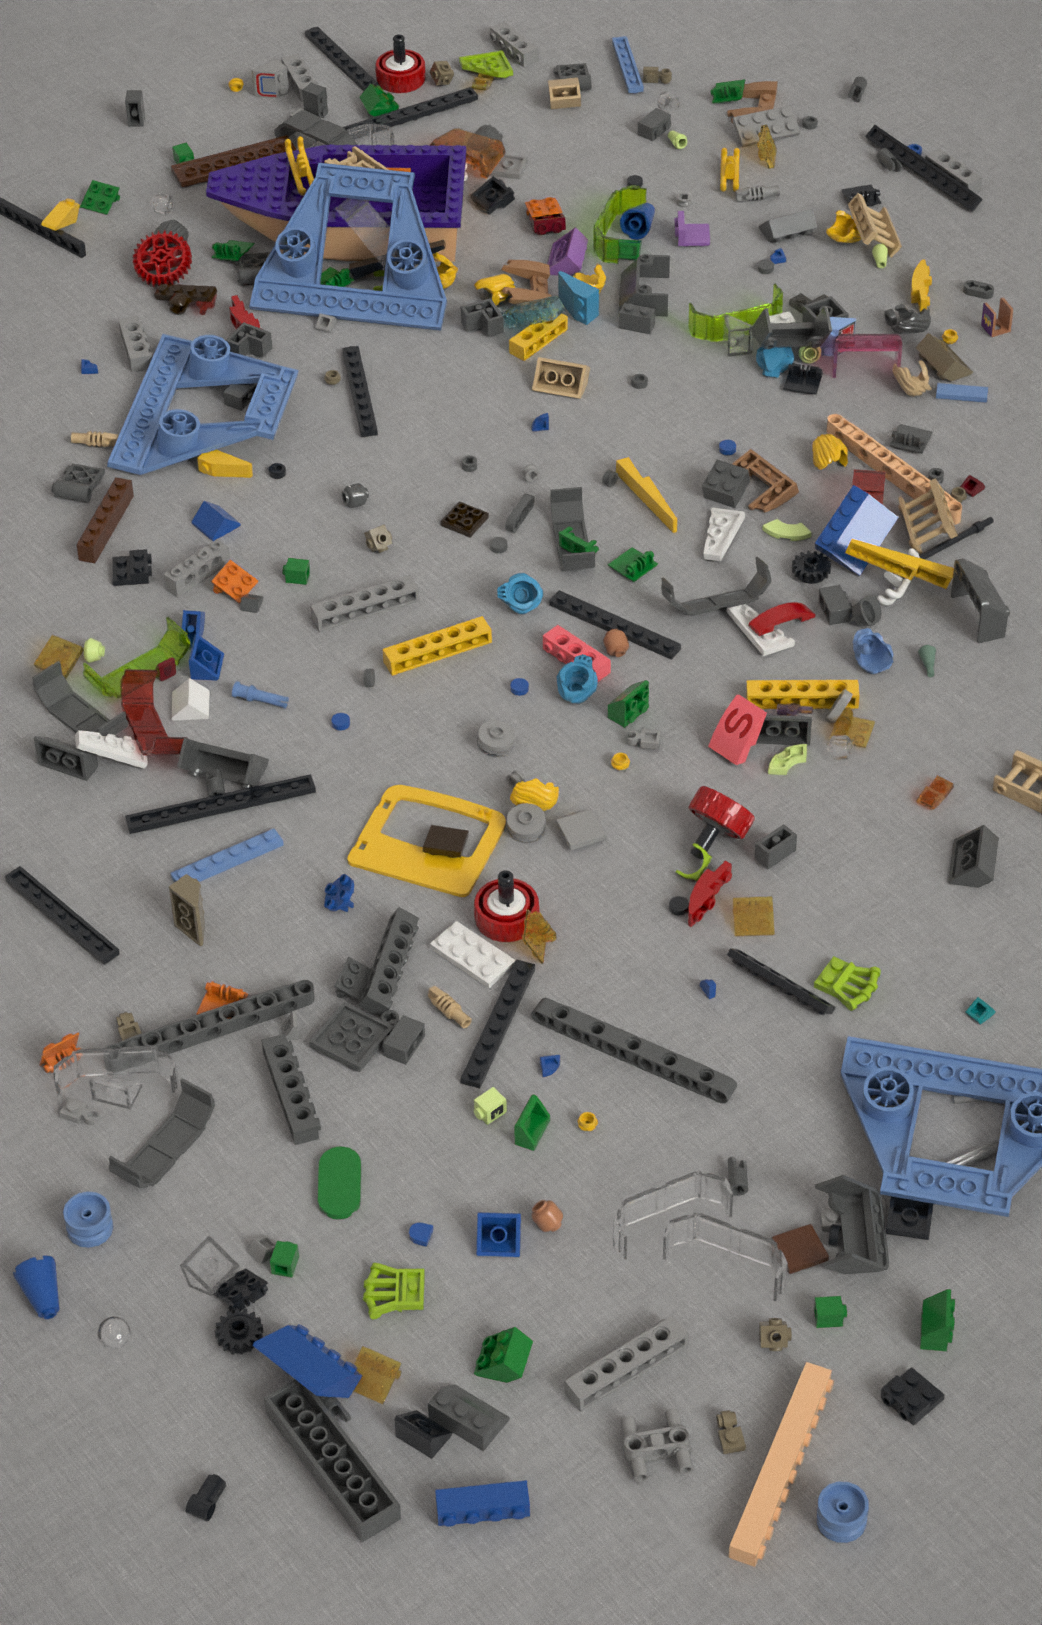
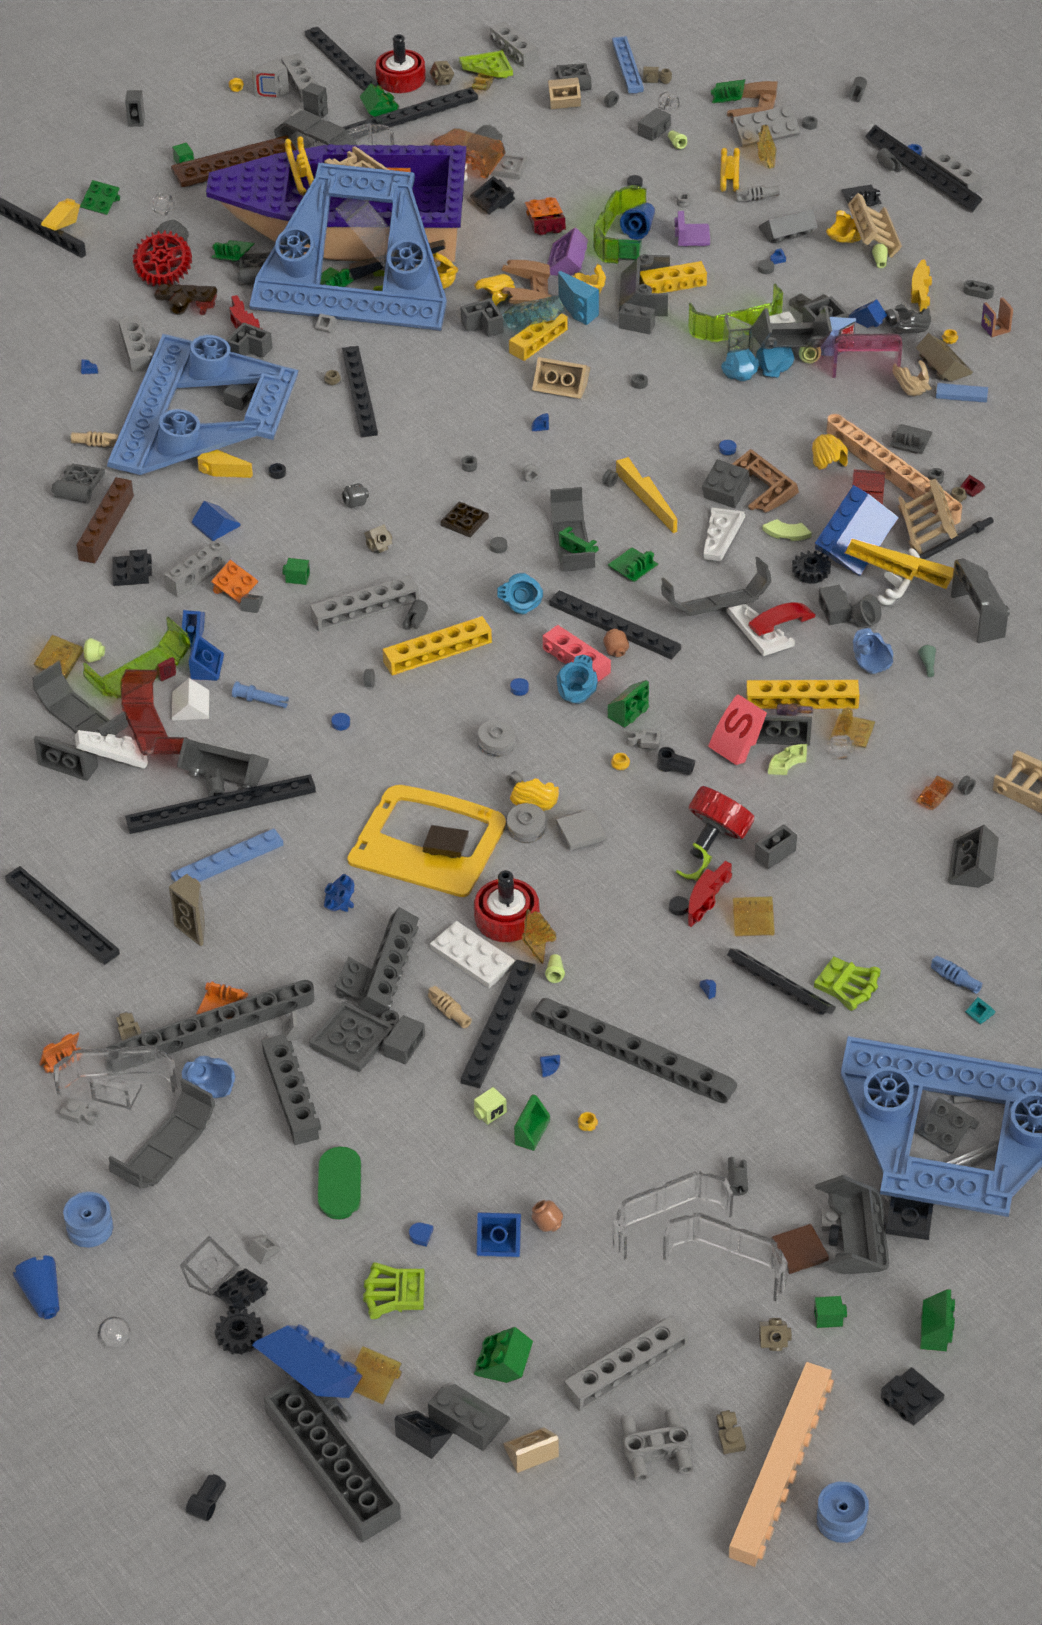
(211, 1075): none -> medium blue hair
(284, 1259): green brick -> none
(415, 615): none -> dark grey hinge
(482, 1503): blue brick -> none
(520, 512): dark grey beam -> none
(532, 1449): none -> tan slope
(555, 969): none -> yellowish green cone
(611, 98): none -> dark grey tile
(670, 761): none -> black piece
(675, 277): none -> yellow brick
(740, 364): none -> dark azure helmet
(803, 380): black hinge -> none
(838, 706): light grey beam -> none
(869, 314): none -> blue slope
(946, 1125): none -> dark grey bracket
(955, 974): none -> medium blue hinge
(966, 785): none -> dark grey bush

